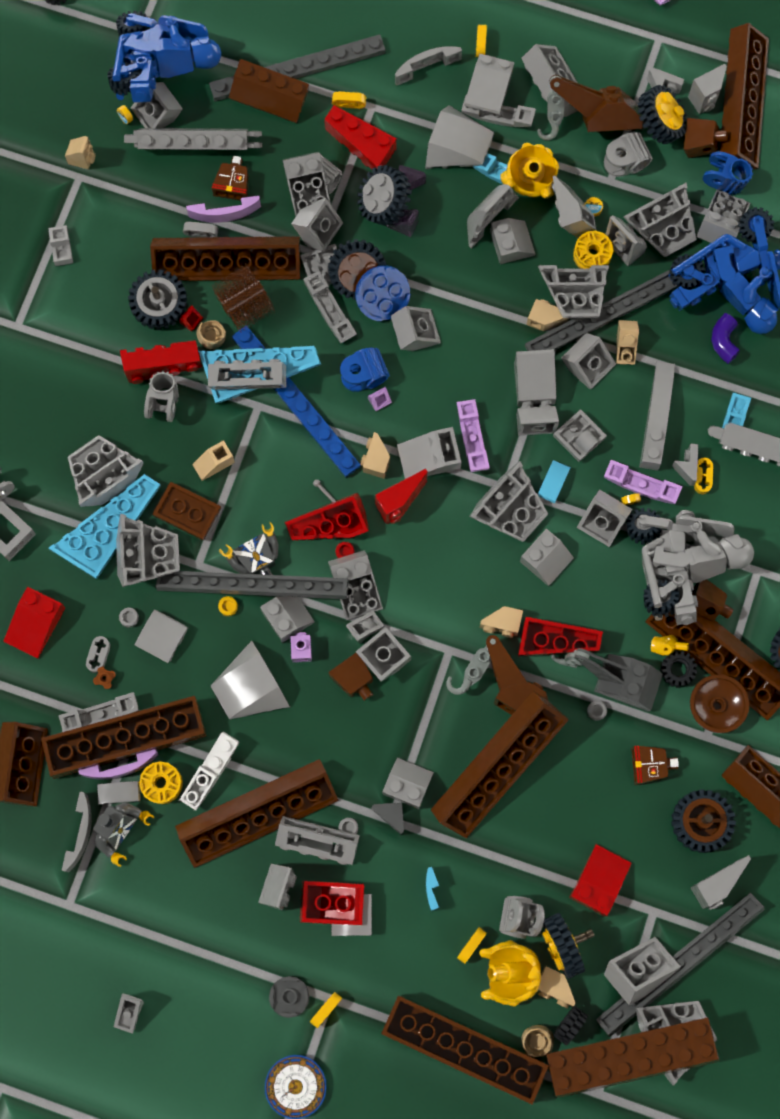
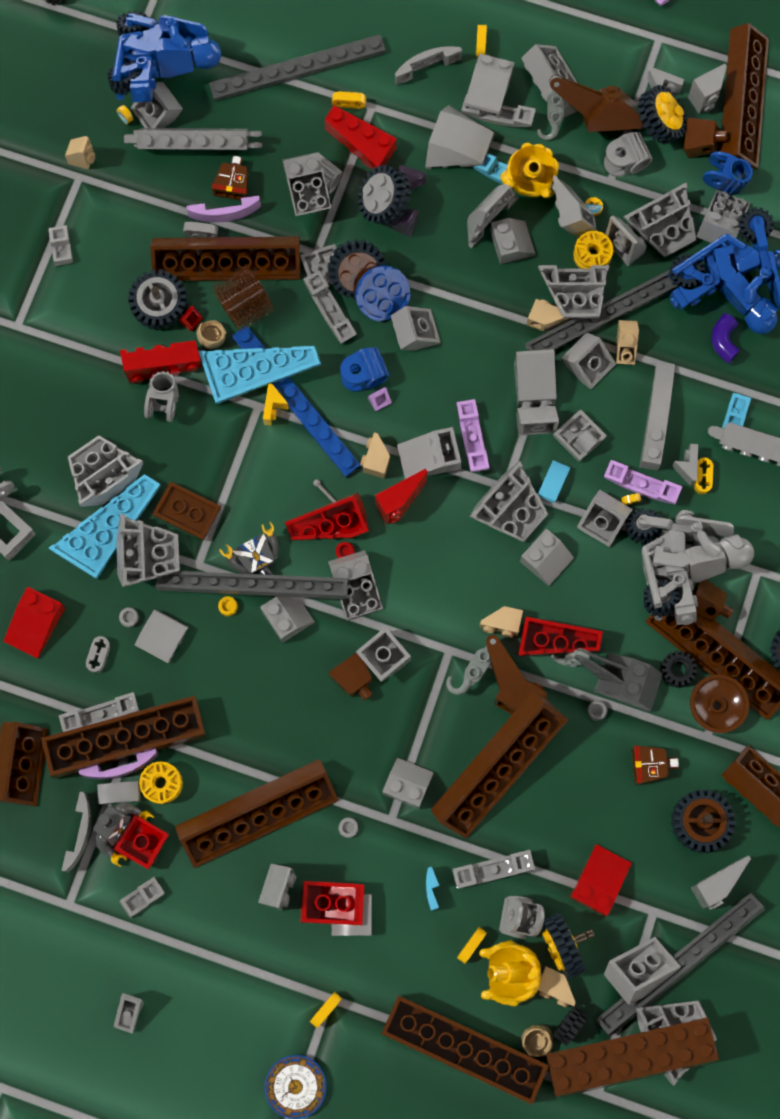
(109, 676): dark orange plate -> none
(141, 842): none -> red slope
(142, 897): none -> light grey slope
(209, 771): white slope -> none
(213, 460): tan slope -> none
(248, 686): light grey wedge -> none
(268, 91): reddish brown slope -> none
(273, 400): none -> yellow slope
(276, 370): light grey brick -> none
(289, 997): dark grey tile -> none
(301, 647): lavender brick -> none
(317, 224): light grey slope -> none
(317, 840): light grey brick -> none
(365, 626): light grey slope -> none
(391, 814): dark grey slope -> none
(493, 869): none -> light grey slope
(667, 644): yellow piece -> none

